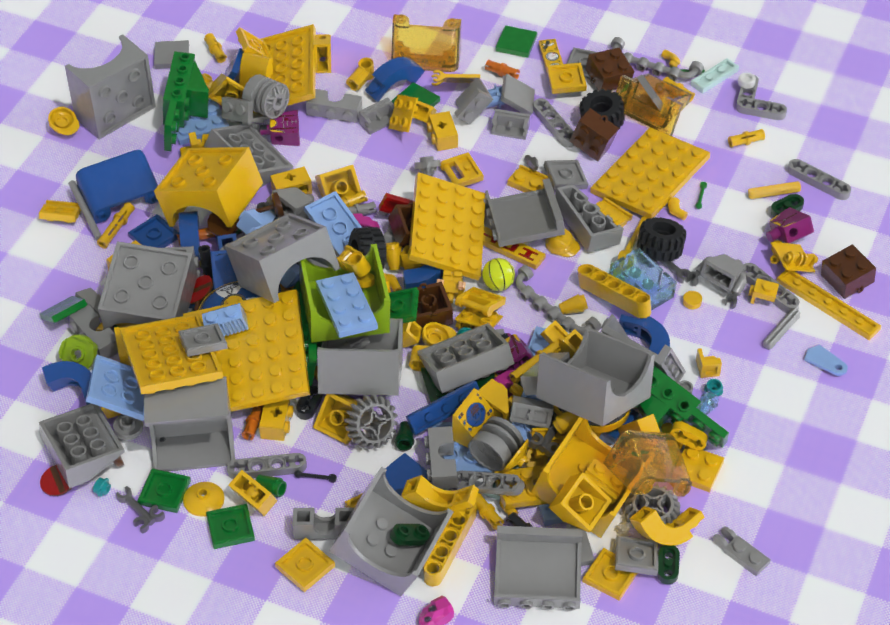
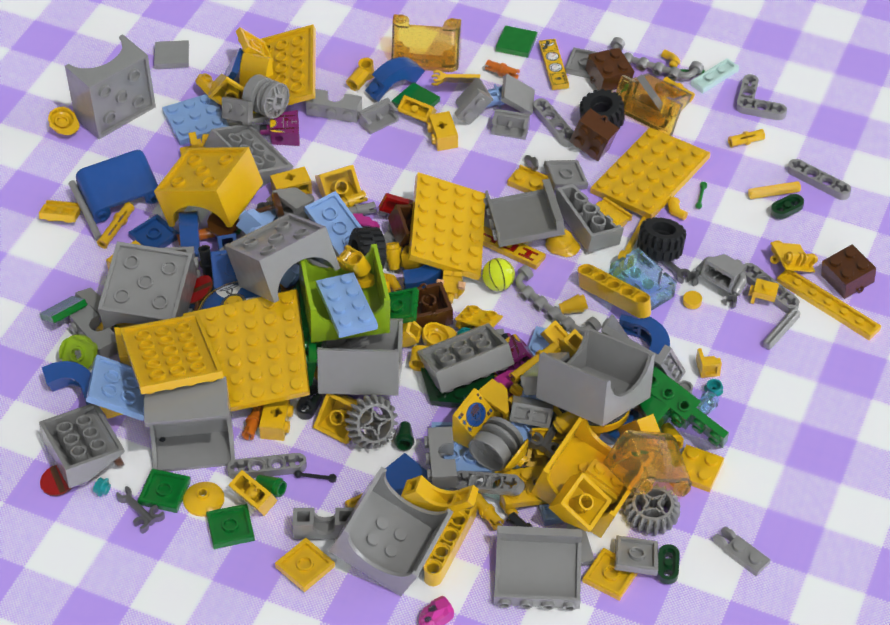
(127, 427): light grey plate -> none
(183, 96): green wedge -> none
(202, 339): light grey tile -> none
(215, 47): yellow pin -> none
(230, 319): light blue brick -> none
(322, 48): yellow torso -> none
(402, 113): yellow hinge -> none
(409, 534): dark green plate -> none
(427, 165): light grey plate -> none
(439, 409): blue tile -> none
(465, 166): yellow plate -> none
(480, 301): yellow plate -> none
(566, 78): yellow plate -> none
(651, 526): yellow arch -> none
(689, 435): yellow beam -> none
(746, 80): white tile -> none
(790, 226): magenta torso -> none
(826, 360): light blue piece -> none

